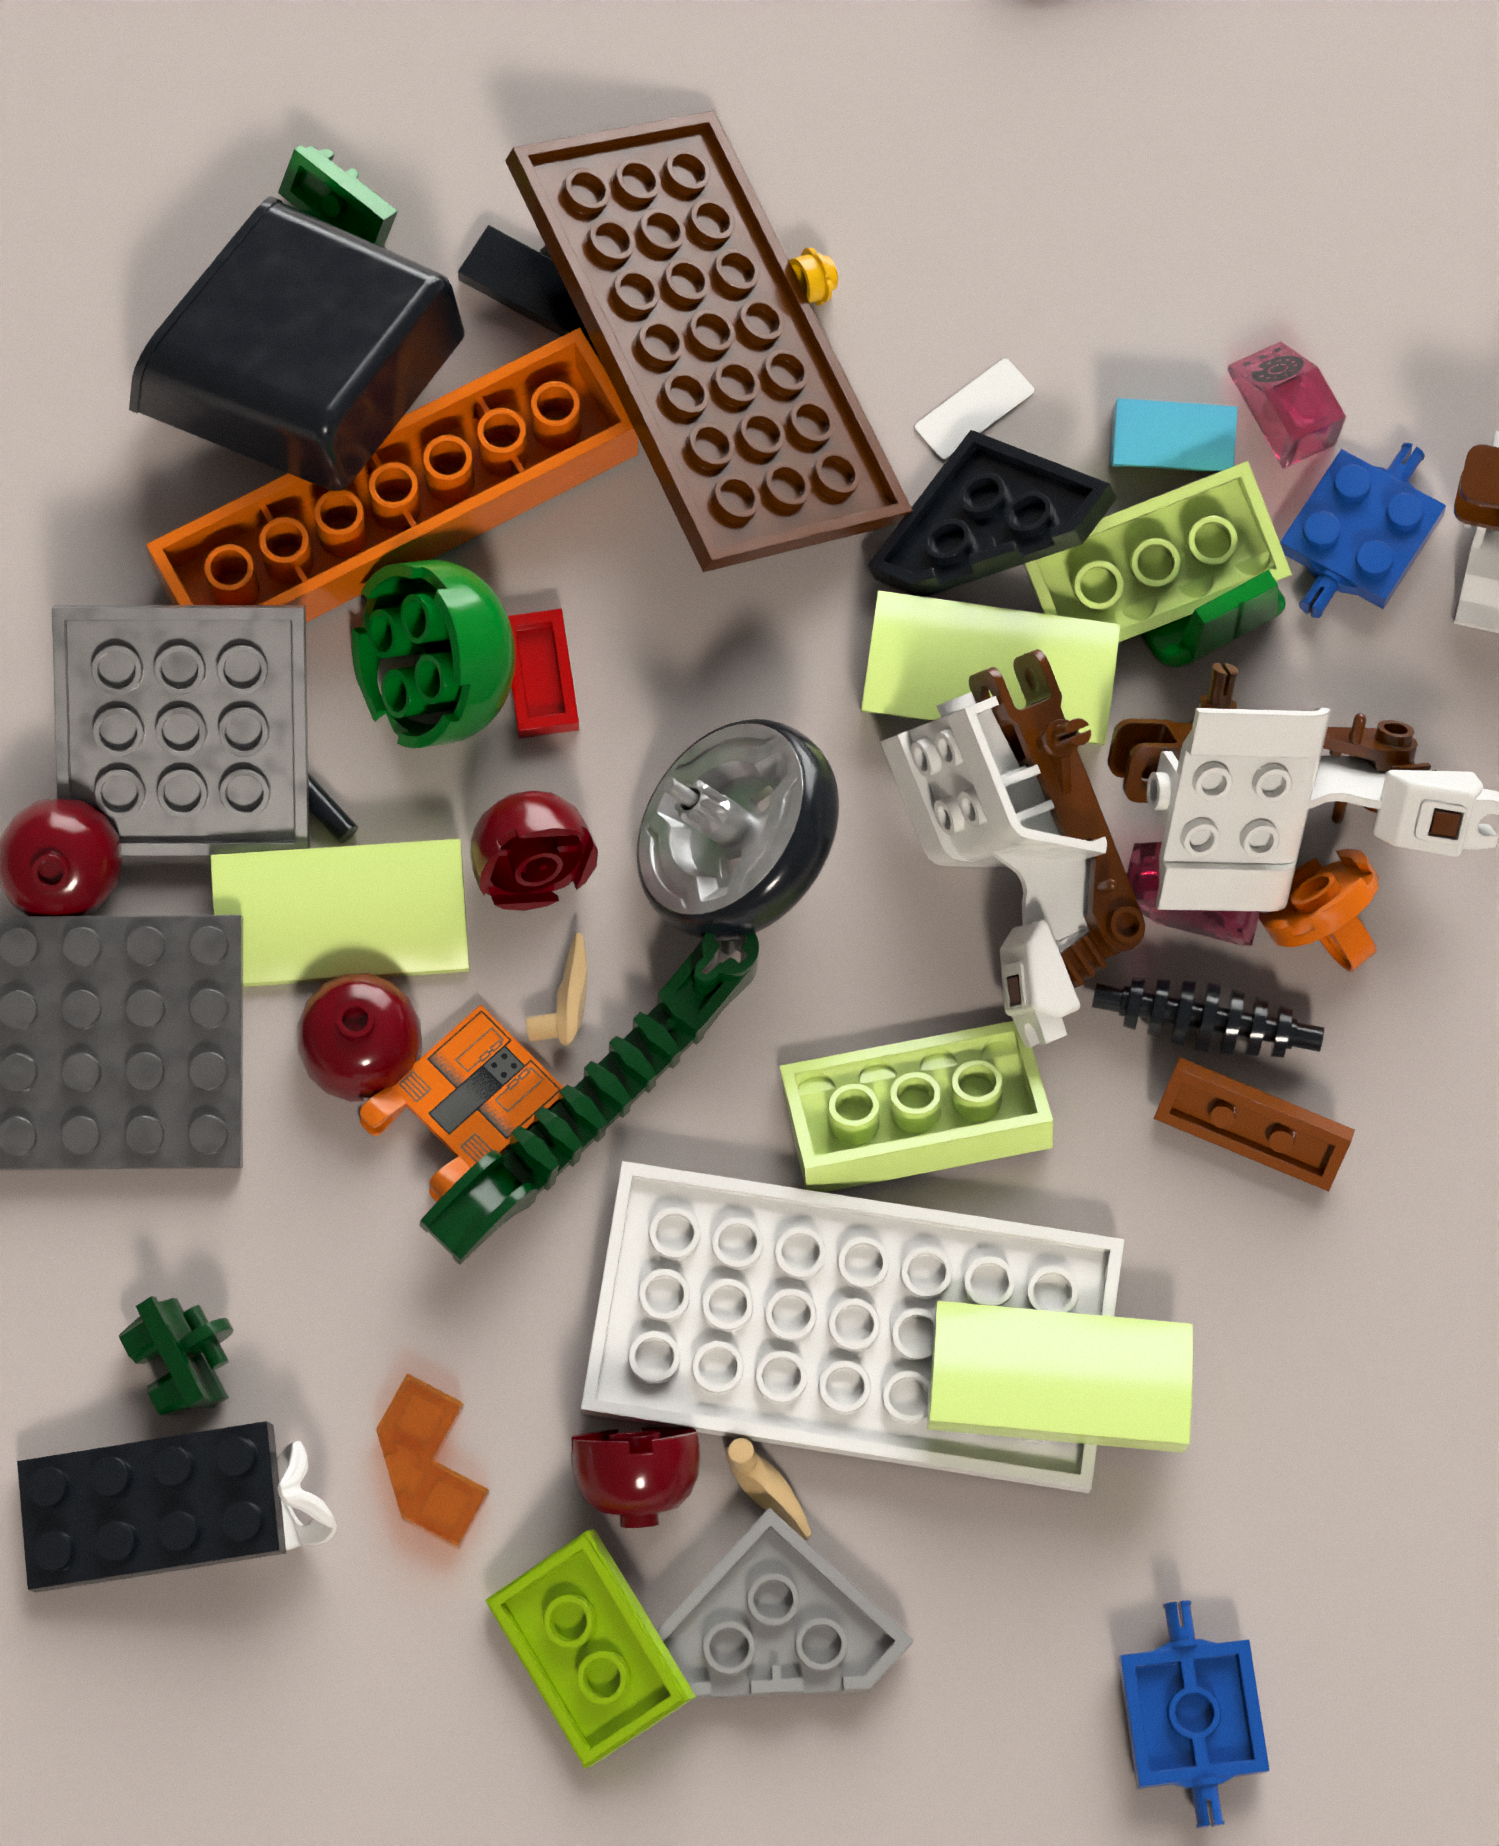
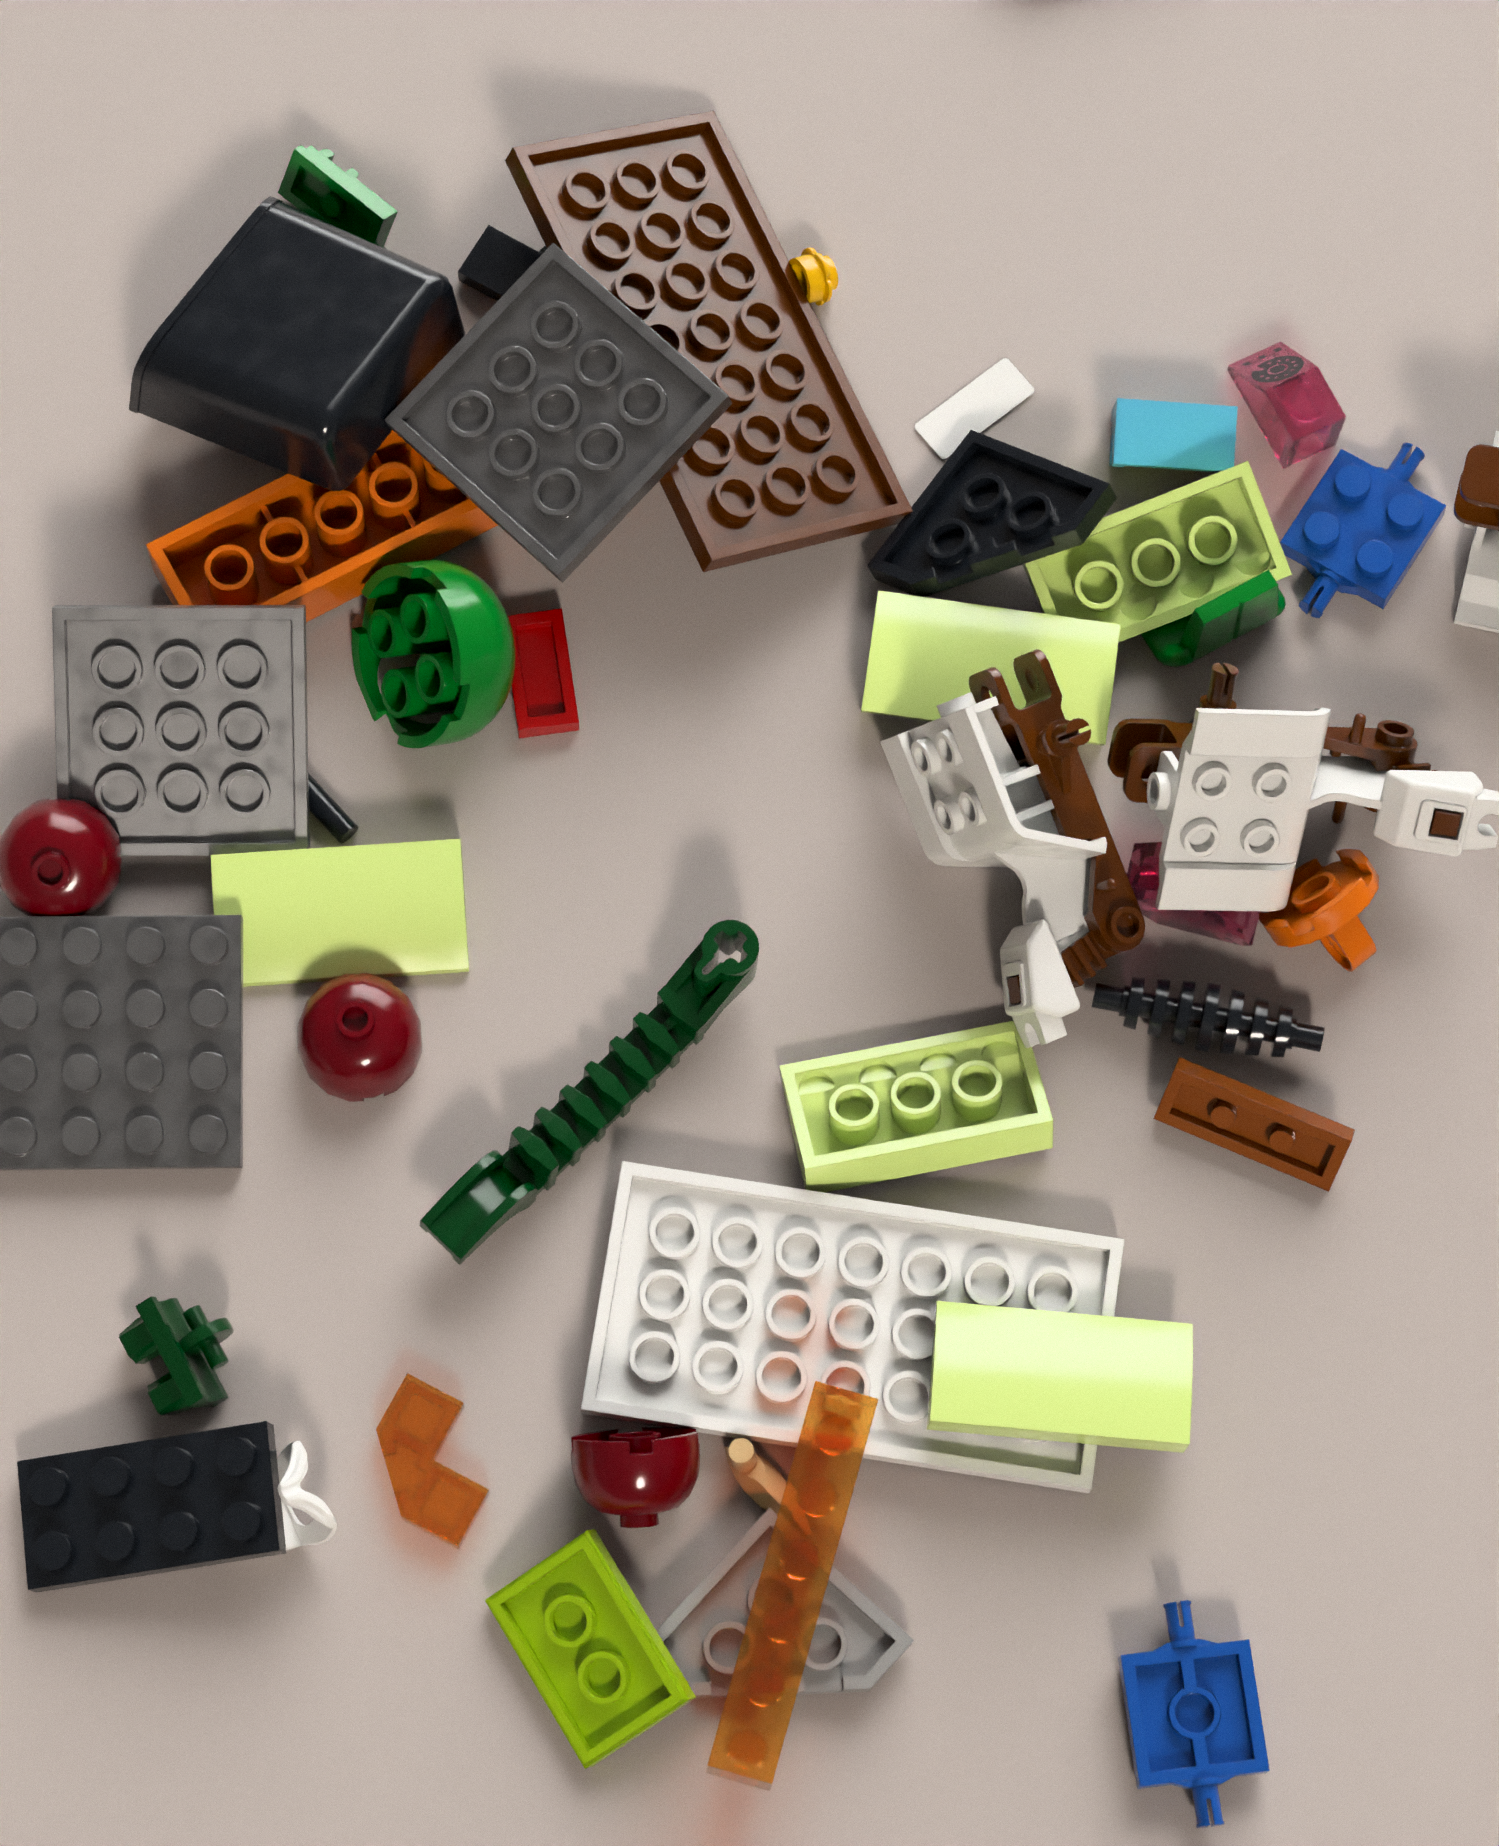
(467, 1094): orange flag -> none
(531, 848): dark red cylinder -> none
(558, 412): none -> flat silver plate
(570, 1000): tan bar -> none
(710, 815): flat silver wheel -> none
(792, 1586): none -> clear orange brick

